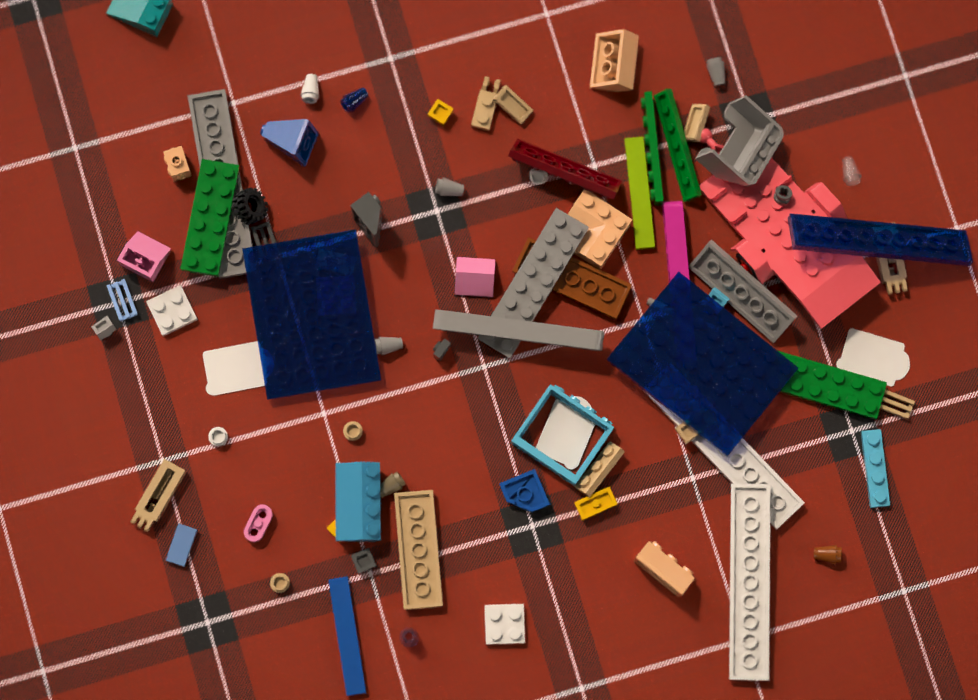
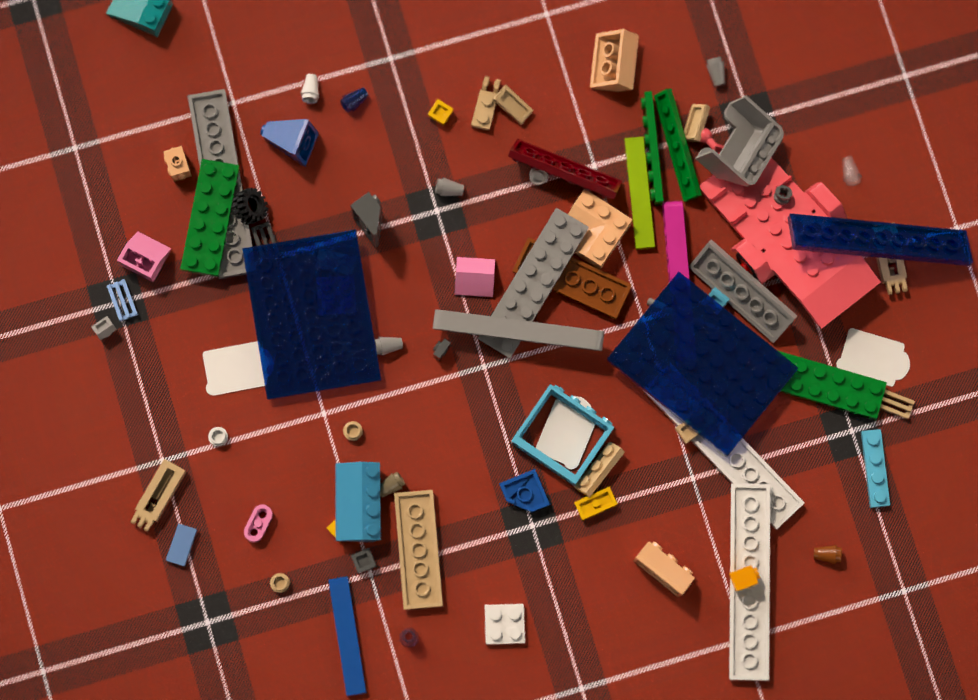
(171, 310): white plate -> none
(744, 577): none -> light orange brick

